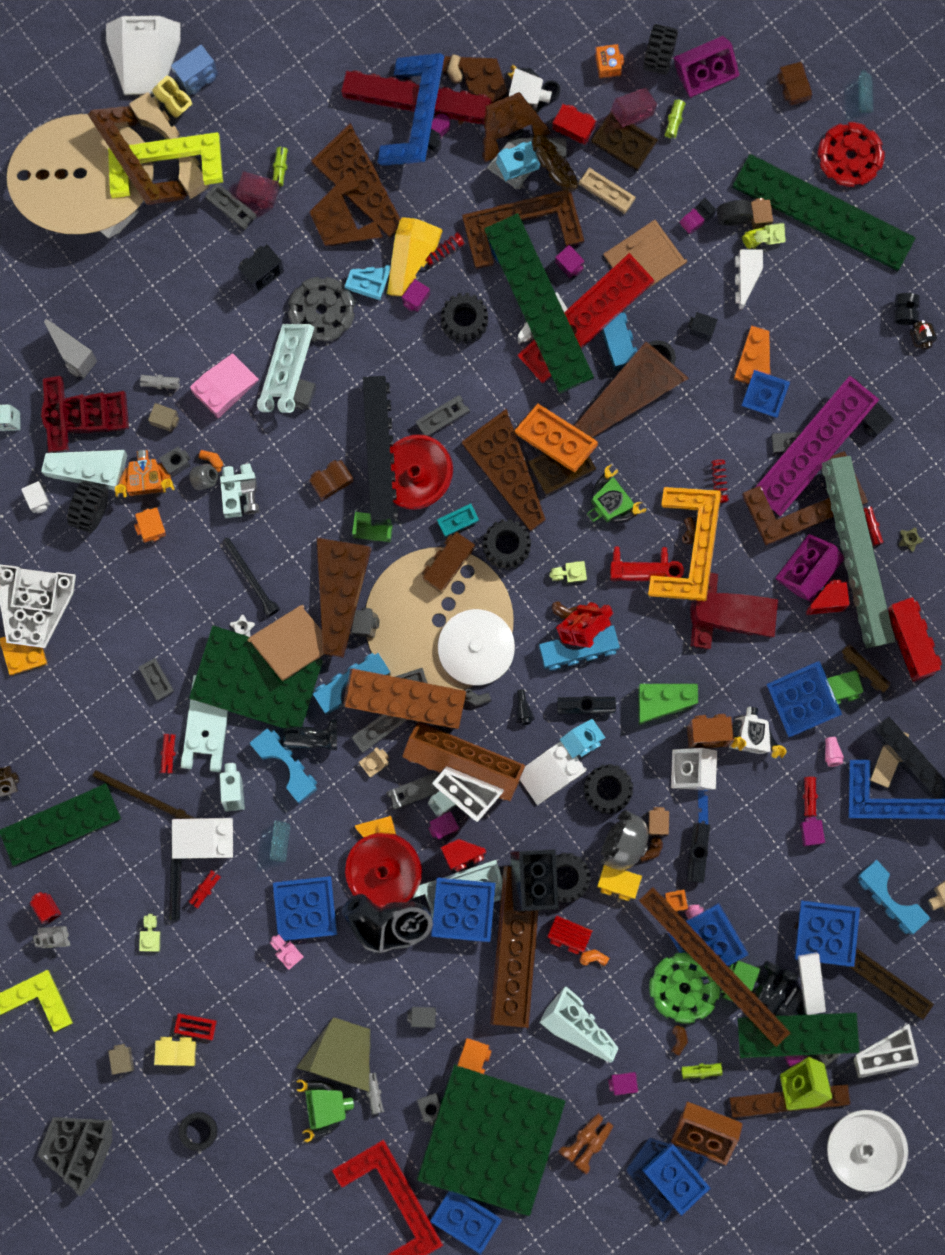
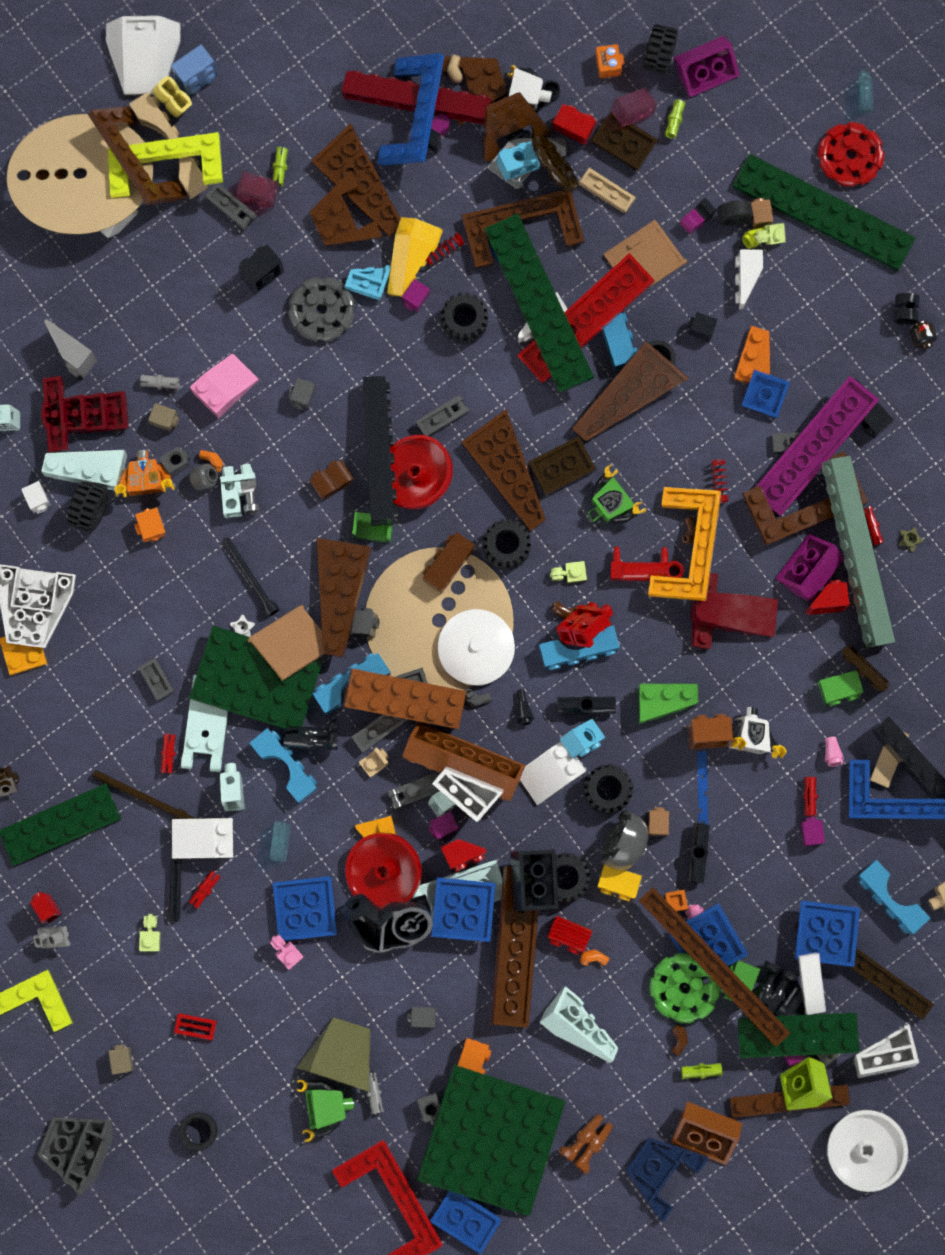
(175, 1052): light yellow brick -> none
(285, 363): light aqua hinge -> none
(458, 520): teal plate -> none
(556, 437): orange plate -> none
(570, 262): magenta brick -> none
(623, 1083): magenta brick -> none
(654, 850): reddish brown arm -> none
(676, 1179): blue plate -> none
(694, 769): white slope -> none
(794, 83): reddish brown brick -> none
(804, 699): blue plate -> none
(913, 639): red brick -> none

